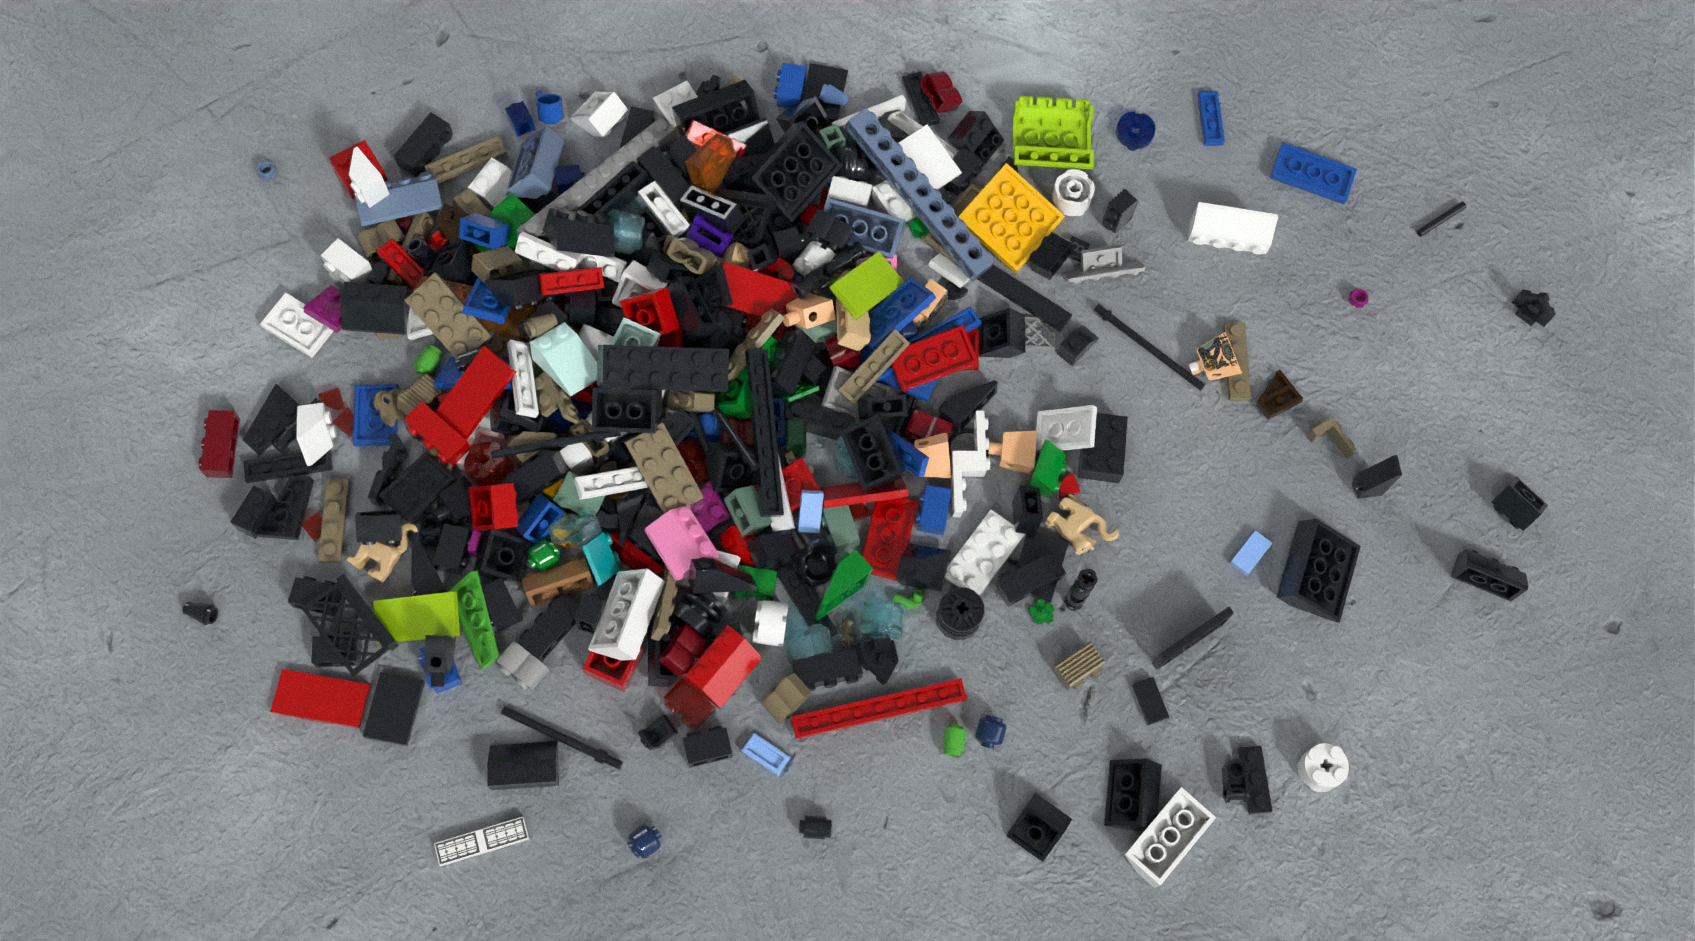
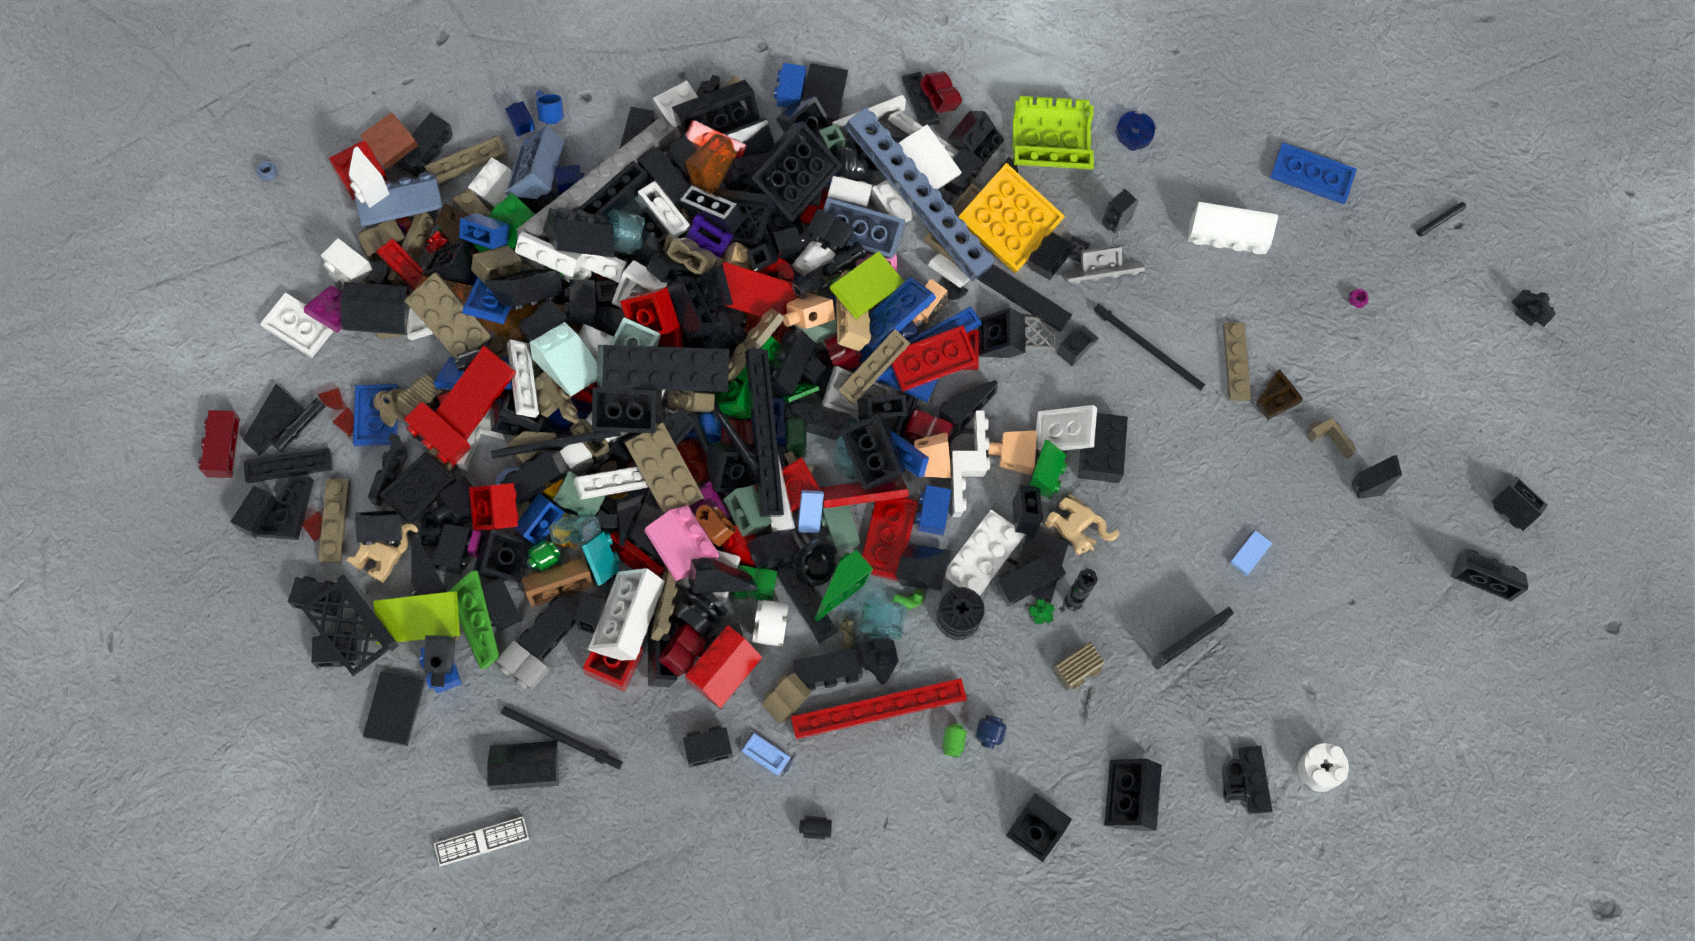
(201, 612): black cone -> none
(314, 431): white slope -> none
(320, 698): red tile -> none
(389, 140): none -> copper tile
(419, 252): black brick -> none
(427, 360): bright green brick -> none
(483, 468): clear red brick -> none
(539, 325): dark tan cone -> none
(571, 281): red tile -> none
(600, 113): white slope -> none
(644, 841): dark blue head -> none
(657, 733): black bracket -> none
(688, 704): clear red brick -> none
(715, 524): none -> dark orange piece
(808, 643): clear light blue brick -> none
(832, 95): medium blue cone -> none
(859, 511): clear red tile -> none
(918, 228): green plant -> none
(1068, 486): red tile -> none
(1073, 193): white brick -> none
(1150, 701): black tile -> none
(1169, 837): white slope -> none
(1210, 118): blue tile -> none
(1216, 359): torso -> none
(1318, 570): black slope -> none

